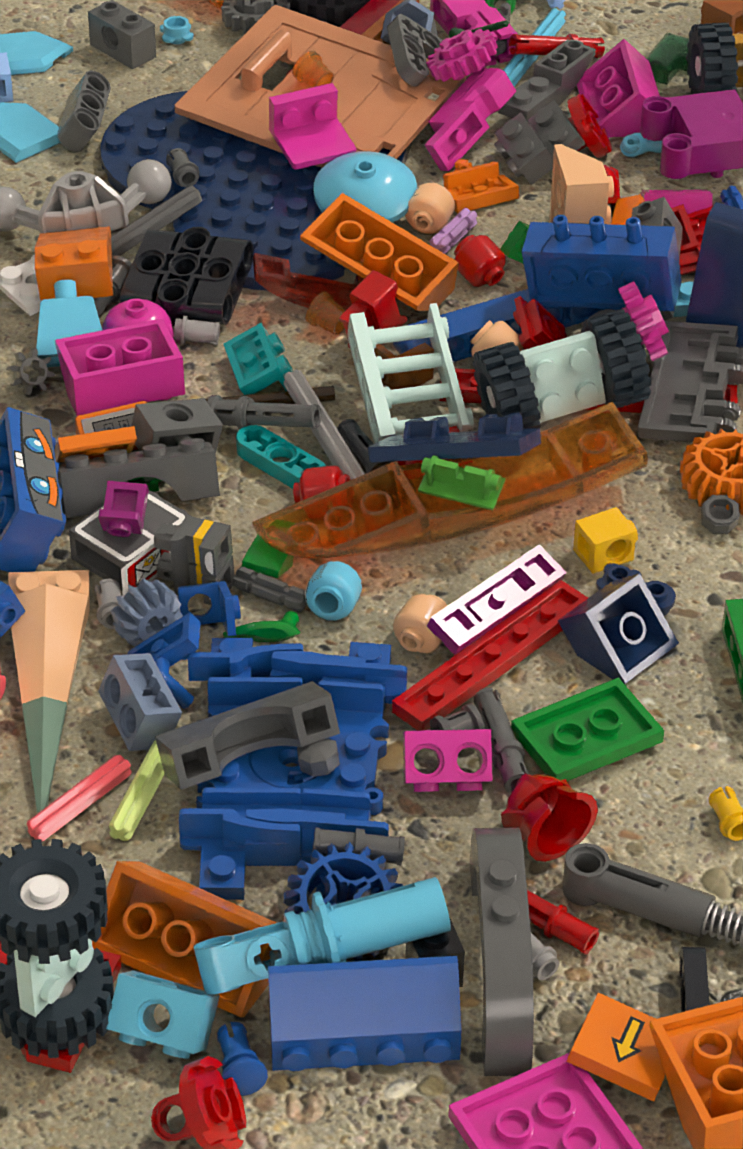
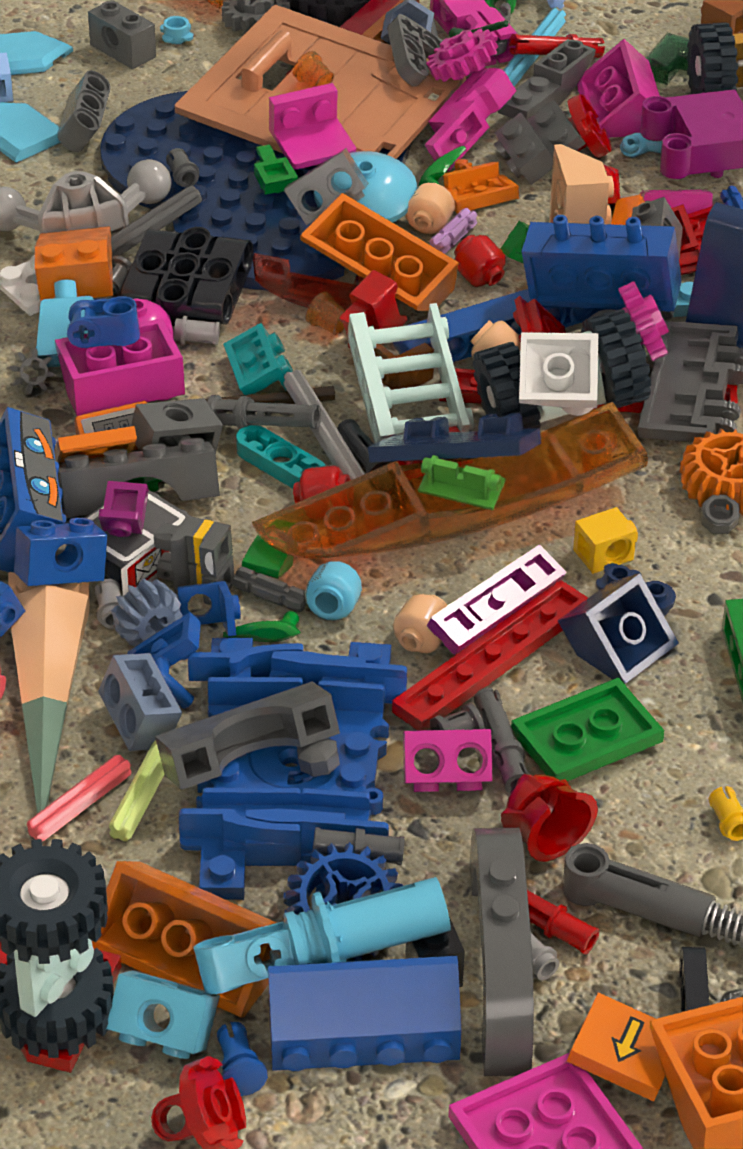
(79, 562): none -> blue brick
(106, 320): none -> blue piece
(271, 172): none -> green plate
(322, 180): none -> dark grey brick
(440, 166): none -> green bar
(559, 371): none -> white slope

